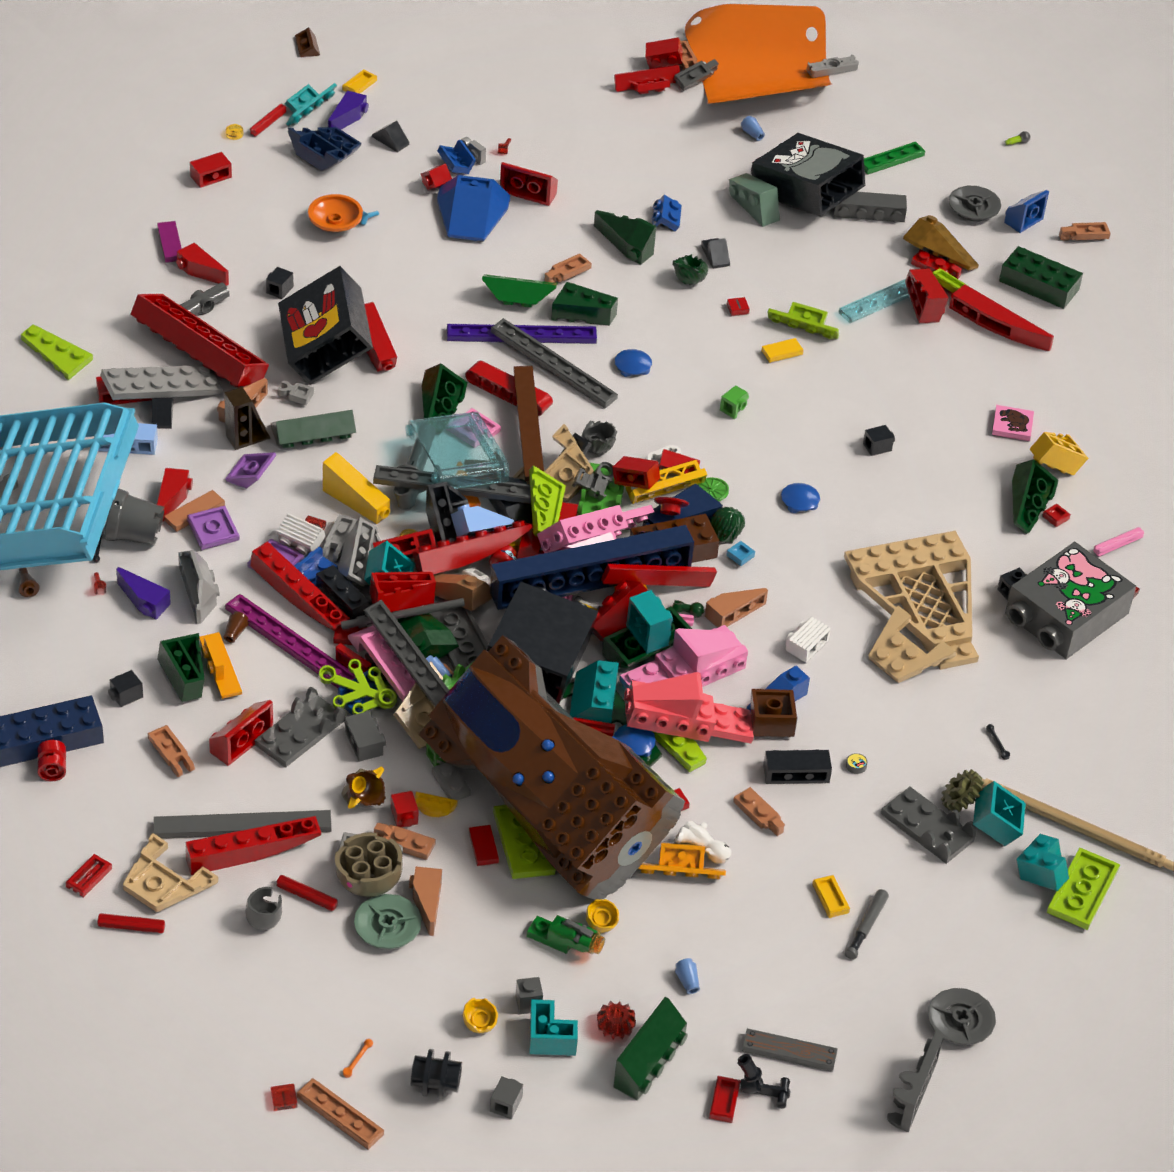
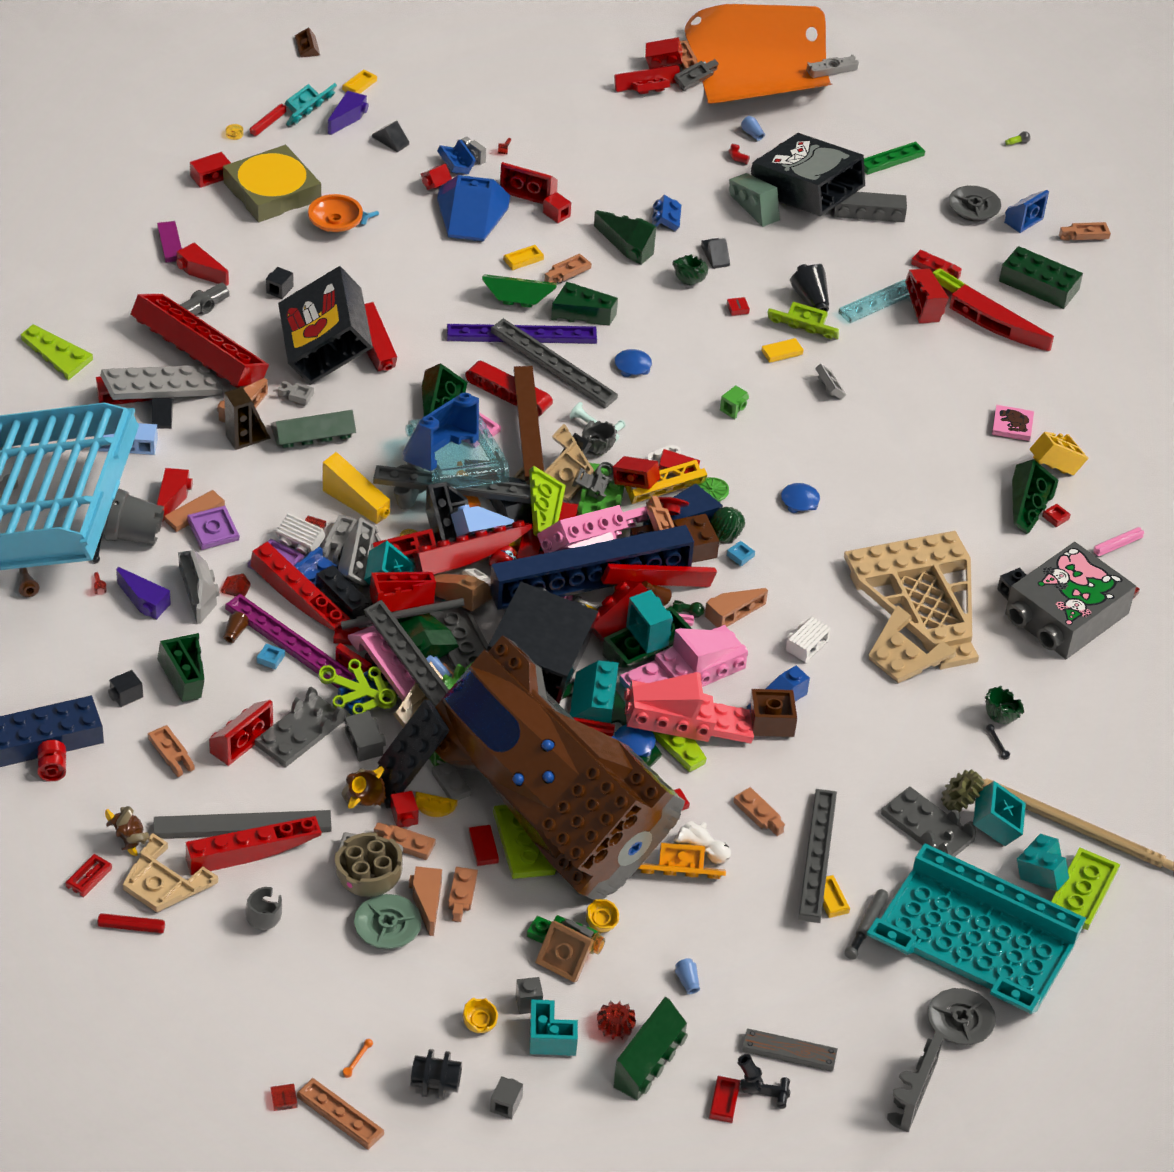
(128, 828): none -> hair
(220, 665): light orange bracket -> none
(236, 585): none -> clear red slope
(250, 469): medium lavender slope -> none
(270, 656): none -> dark azure plate
(271, 183): none -> tile
(307, 892): red axle -> none
(323, 147): dark blue wedge -> none
(411, 749): none -> black hinge
(447, 424): none -> blue windscreen
(462, 891): none -> nougat hinge
(523, 257): none -> yellow tile
(557, 207): none -> red brick
(564, 951): none -> medium nougat tile
(578, 412): none -> light aqua piece
(658, 516): none -> nougat hinge
(662, 592): none -> reddish brown cone
(736, 155): none -> red arm
(797, 766): black brick -> none
(811, 285): none -> black cone
(817, 856): none -> dark grey tile
(828, 379): none -> light grey plate
(856, 763): tile -> none
(878, 440): black brick -> none
(933, 235): pearl gold wedge -> none
(980, 928): none -> teal slope
(1002, 706): none -> dark green hair

